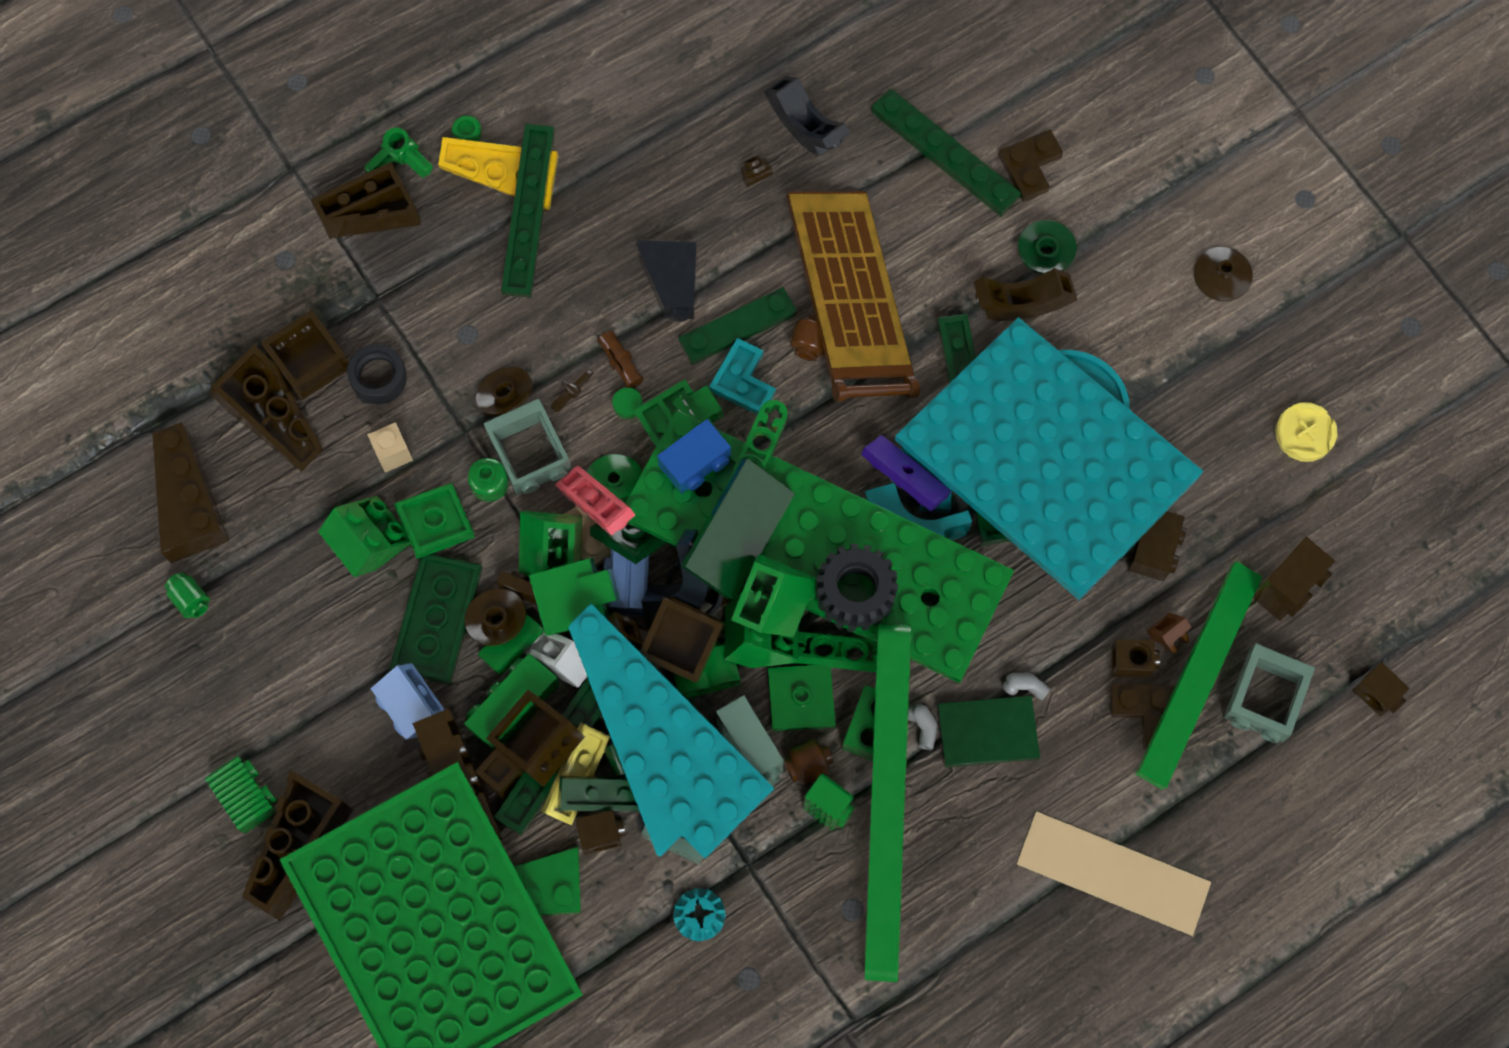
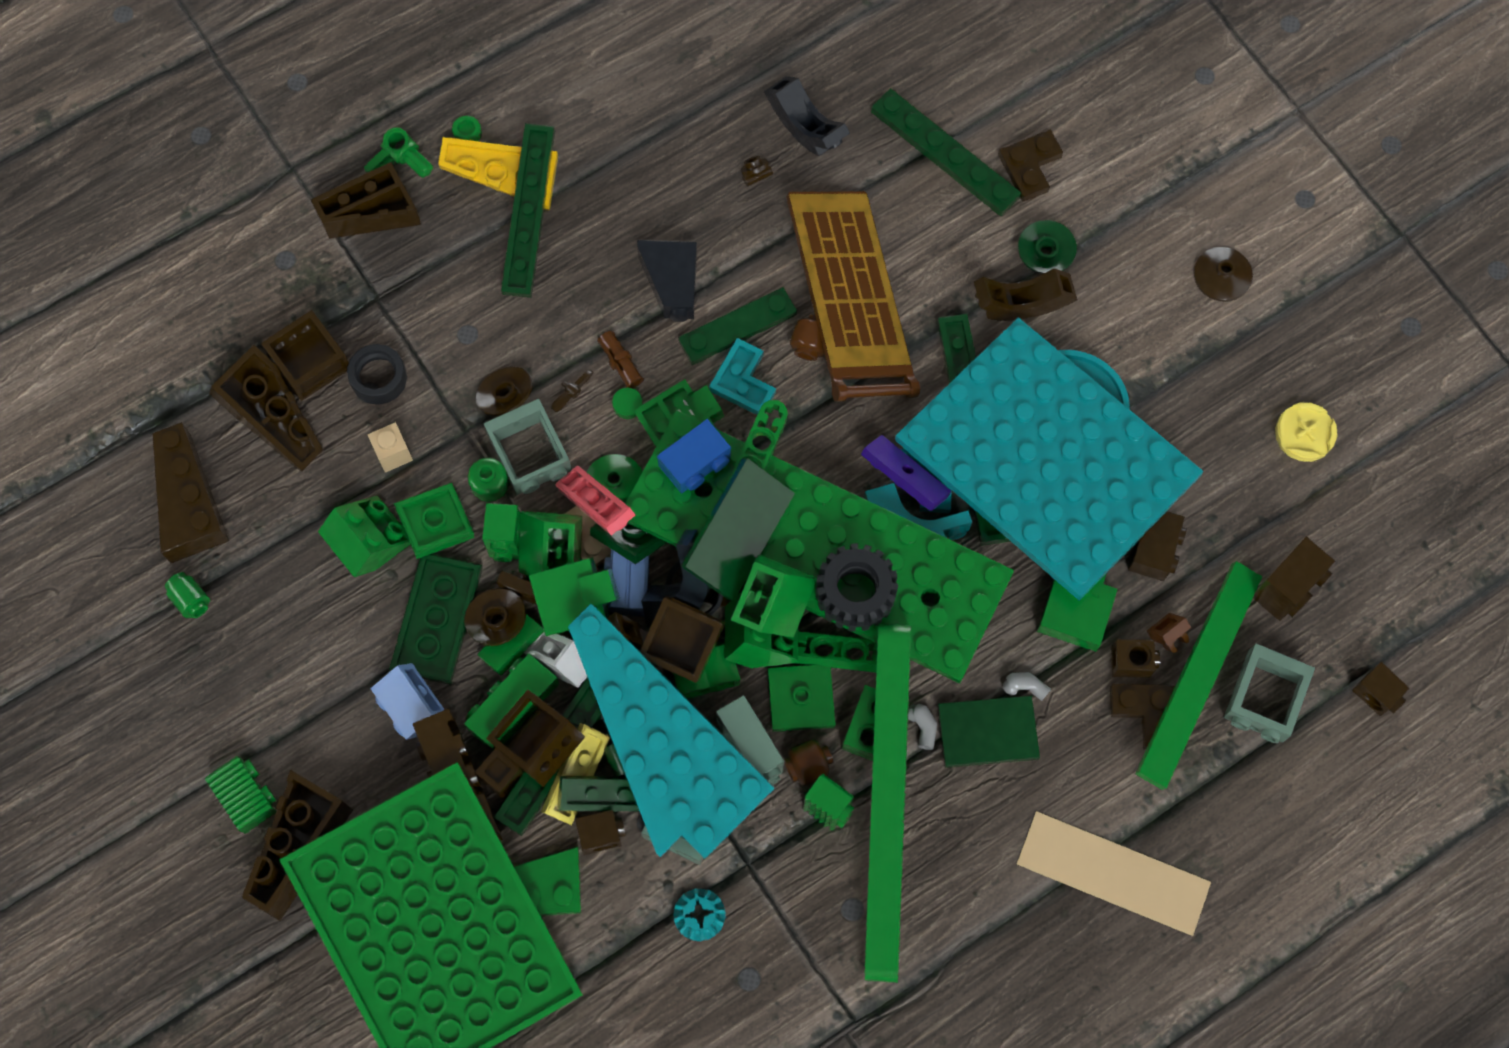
(502, 531): none -> green brick
(1076, 620): none -> green piece

